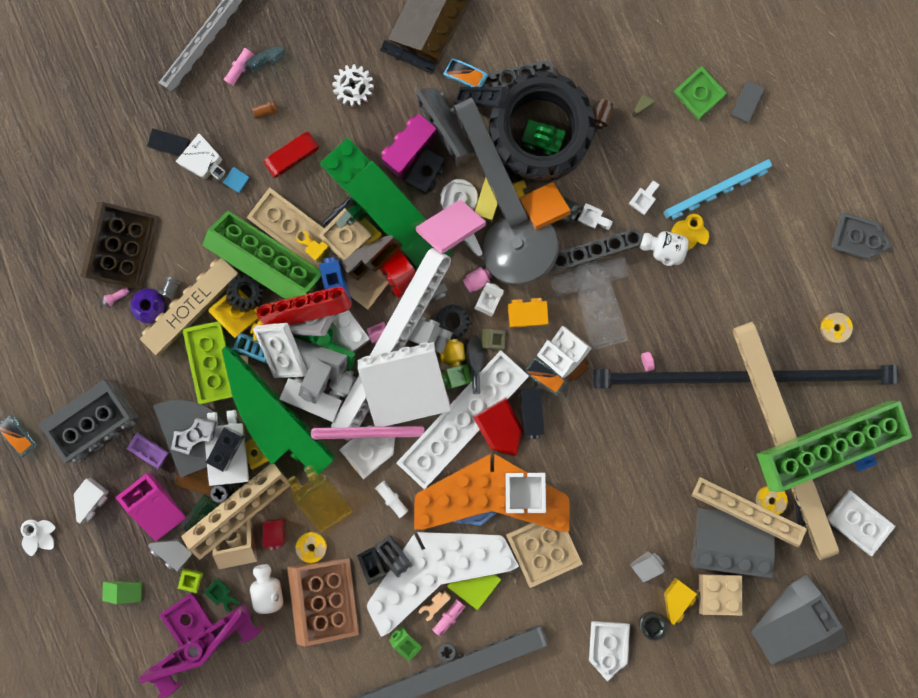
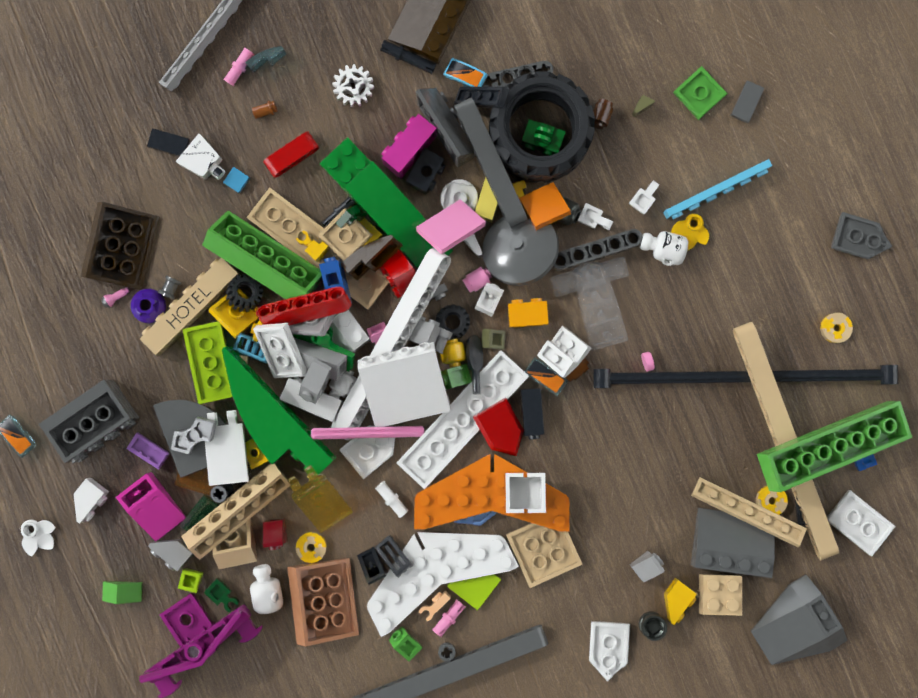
(225, 449): black brick -> none

